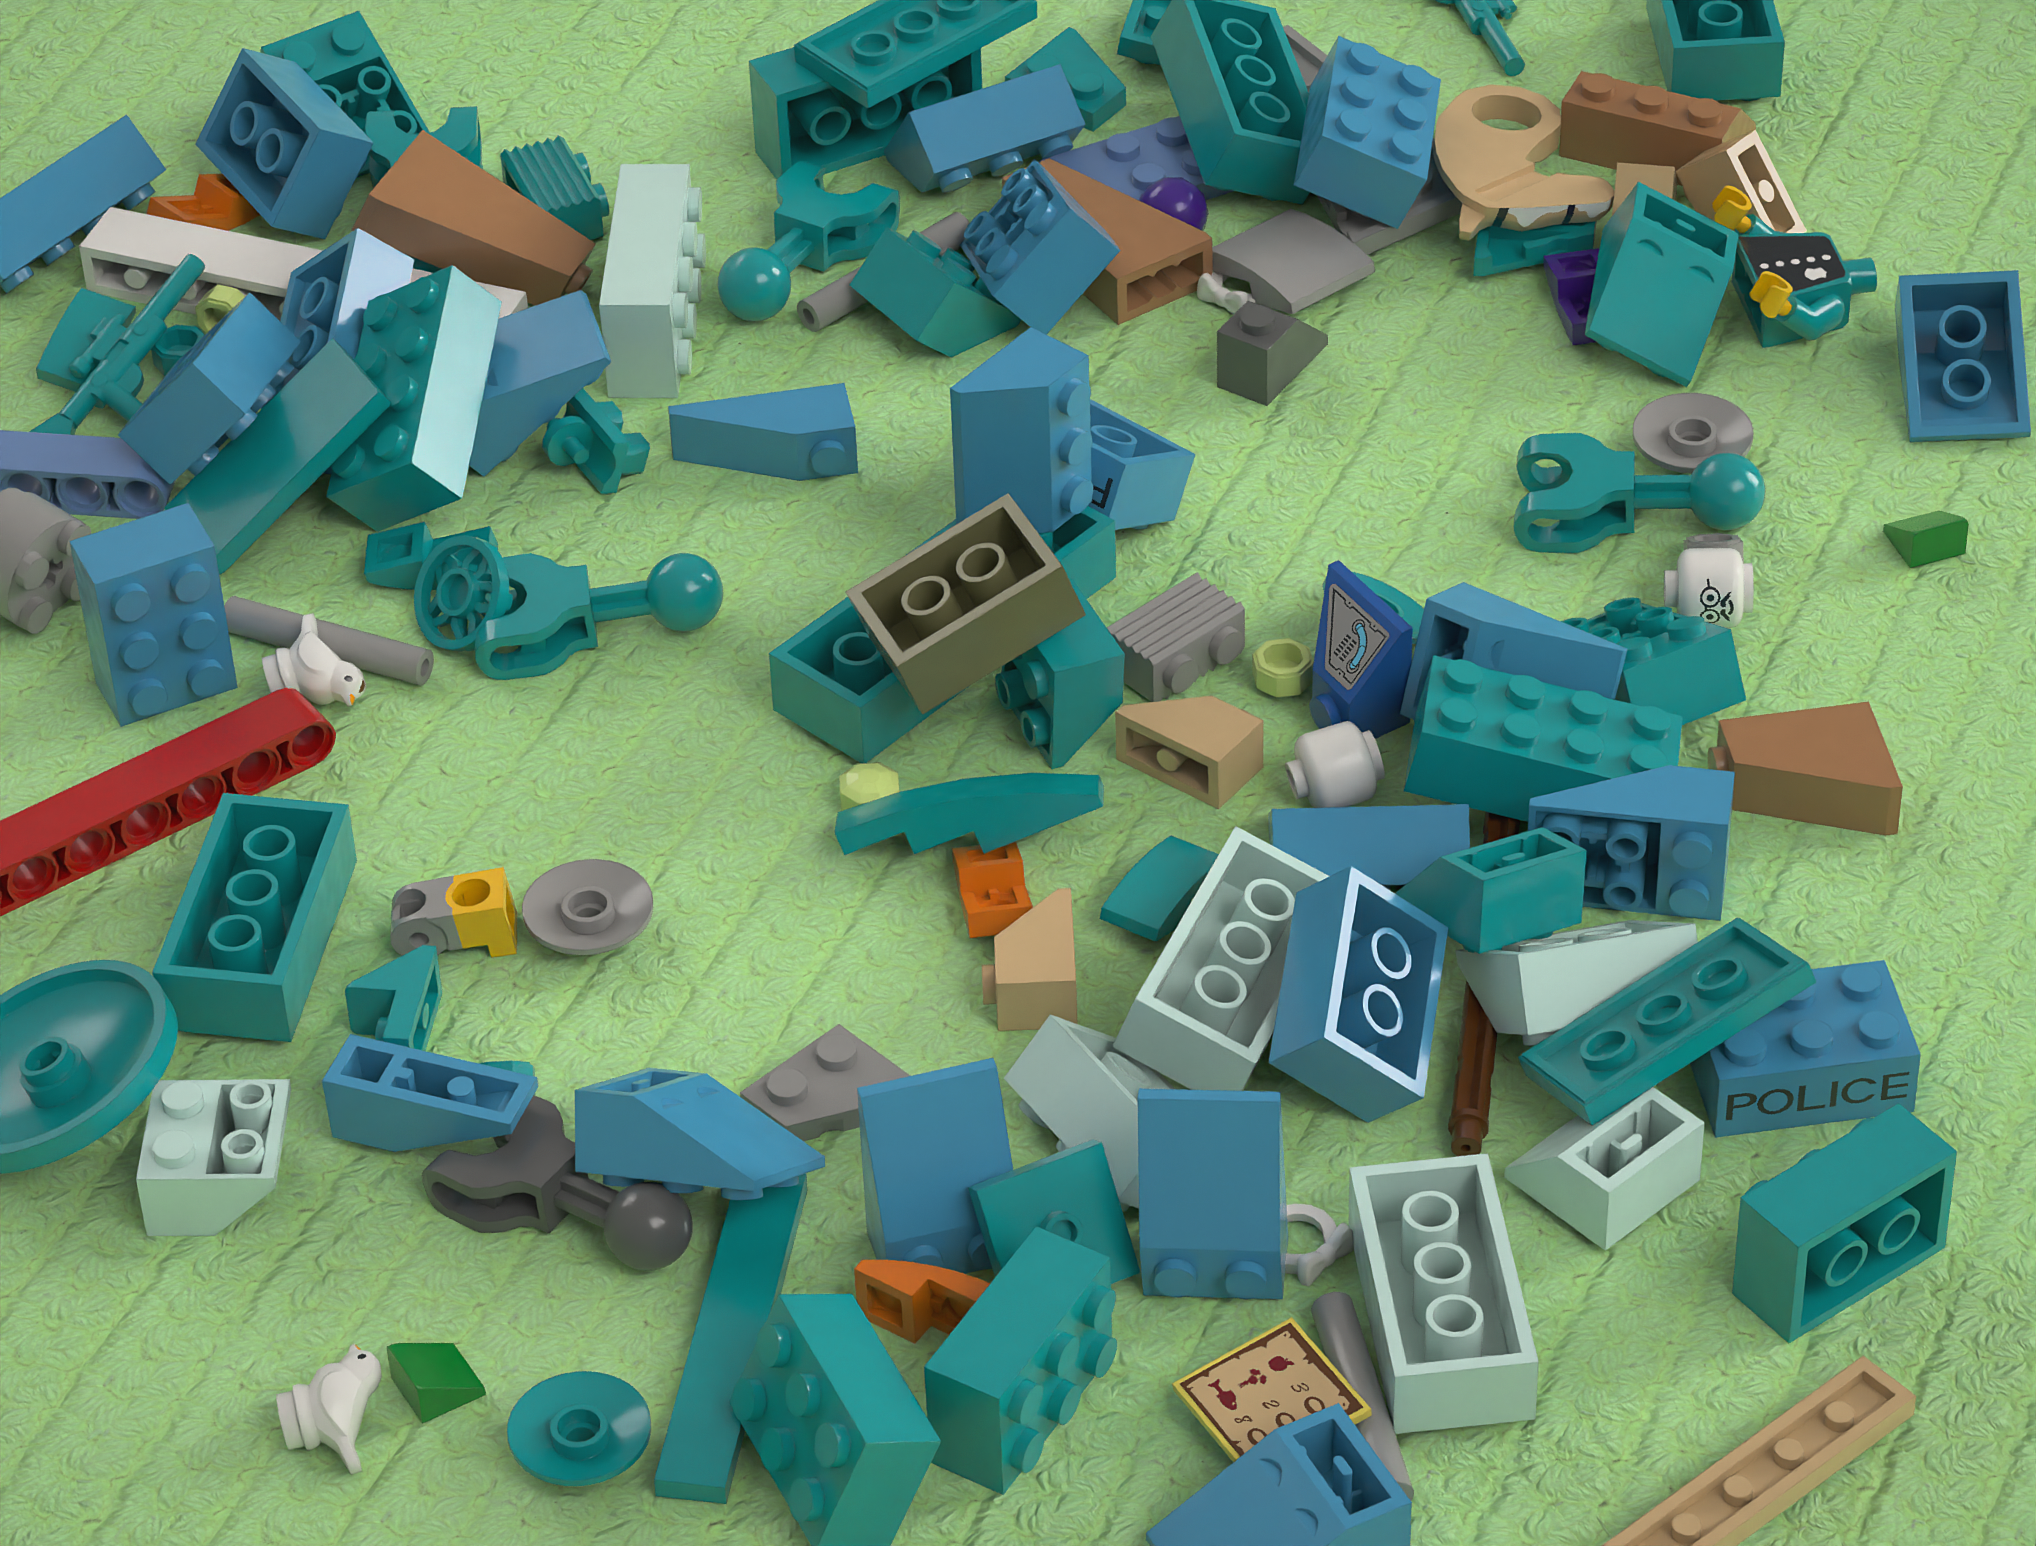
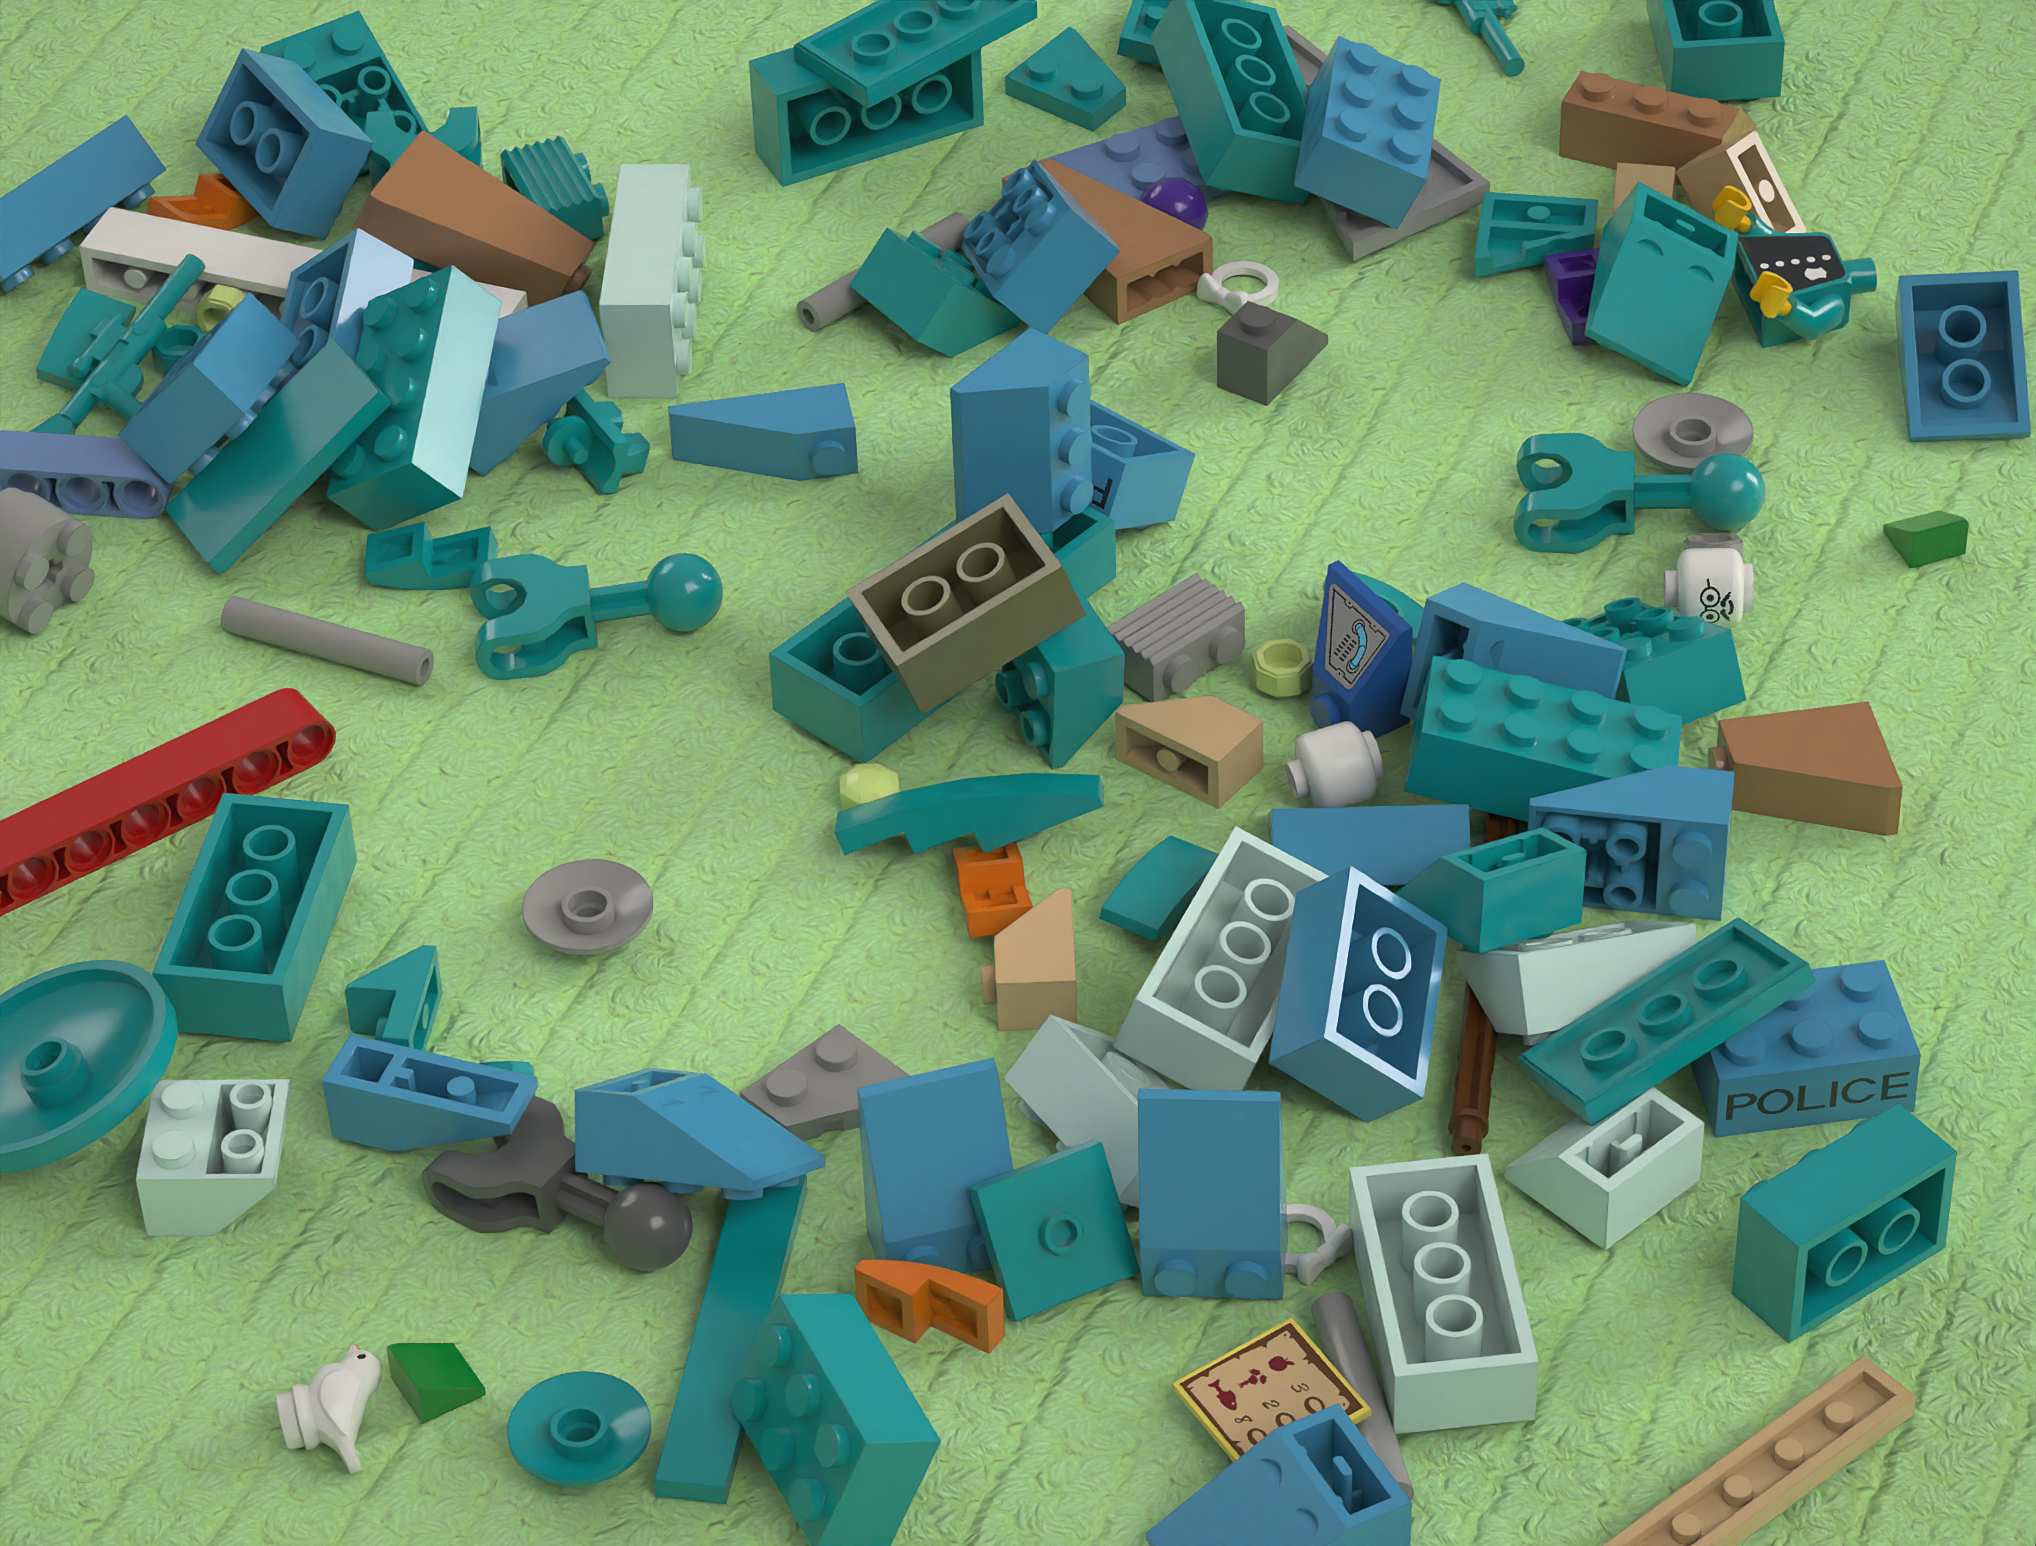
(154, 614): dark azure brick -> none
(313, 669): white animal -> none
(456, 914): leg -> none
(460, 591): teal wheel -> none
(810, 231): teal piece -> none
(986, 131): dark azure slope -> none
(1021, 1360): teal brick -> none
(1292, 261): light grey slope -> none
(1495, 167): tan animal -> none

